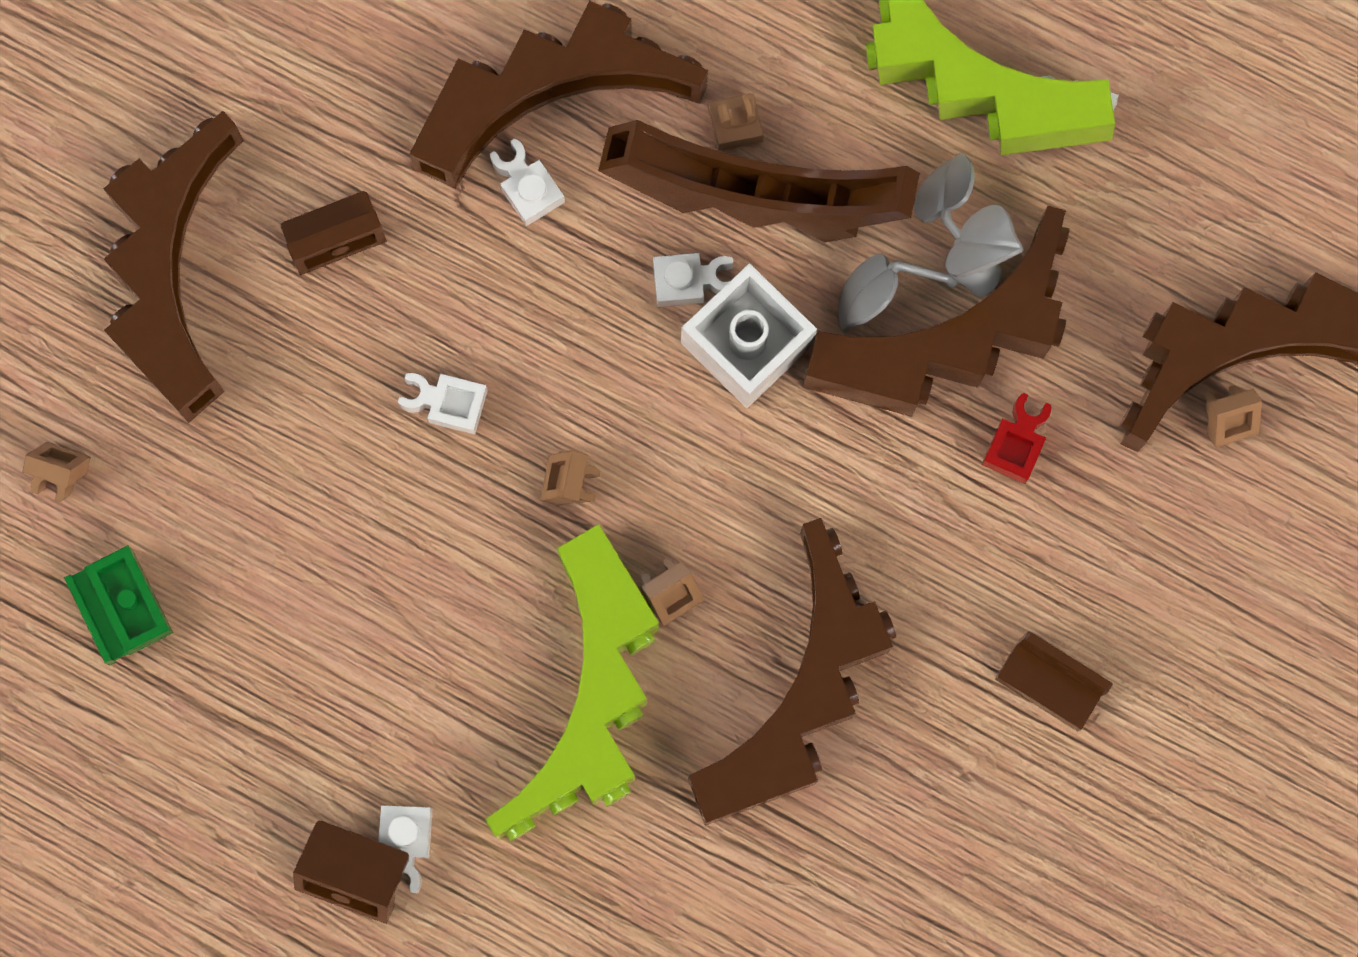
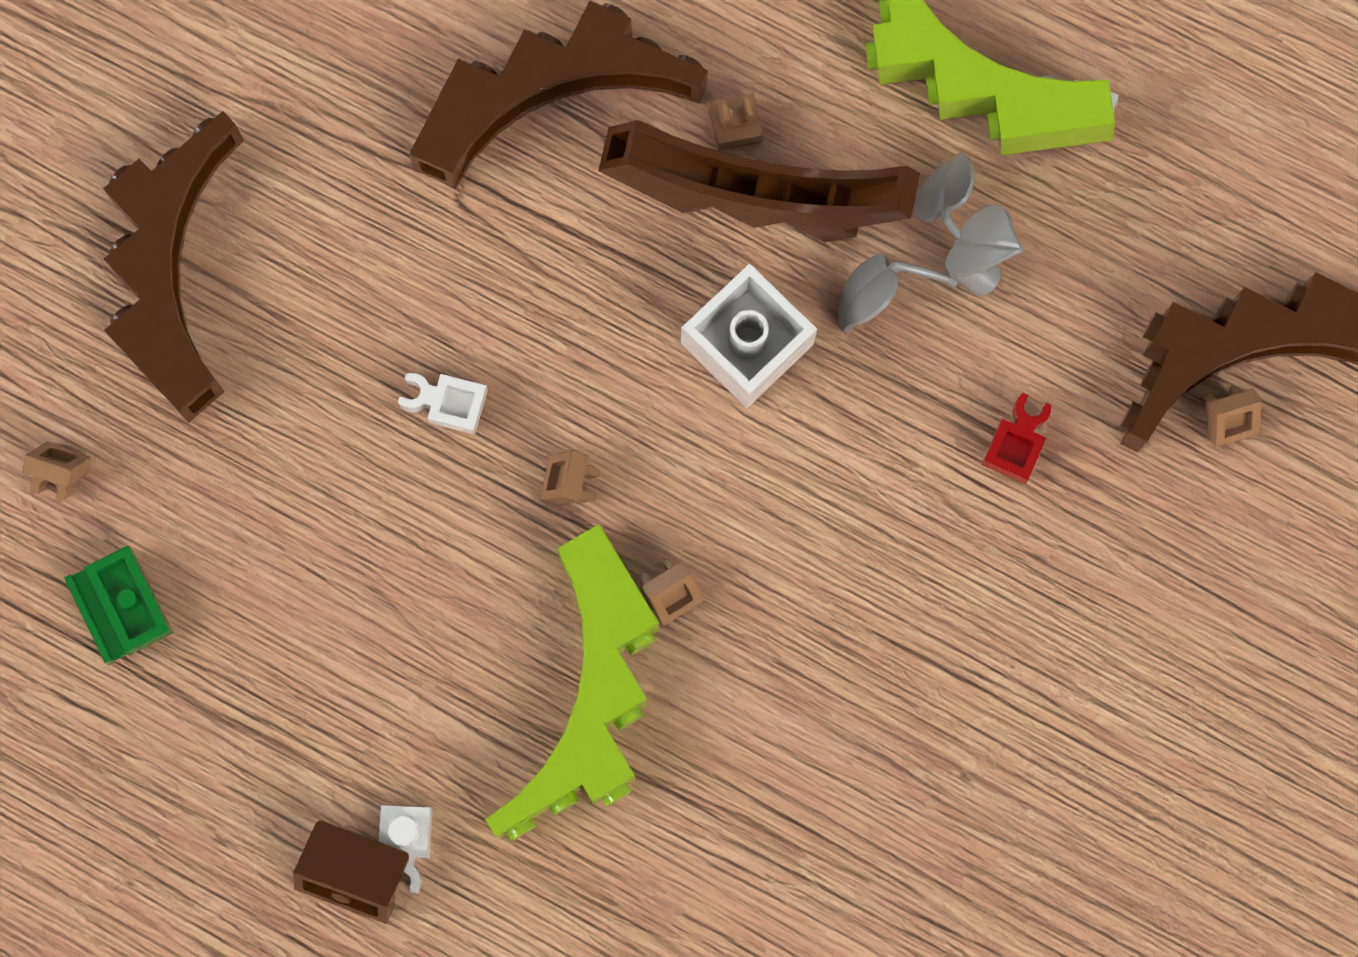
(333, 232): reddish brown panel -> none
(528, 187): white plate -> none
(683, 279): white plate -> none
(839, 637): reddish brown arch -> none
(893, 368): reddish brown arch -> none
(1053, 680): reddish brown panel -> none

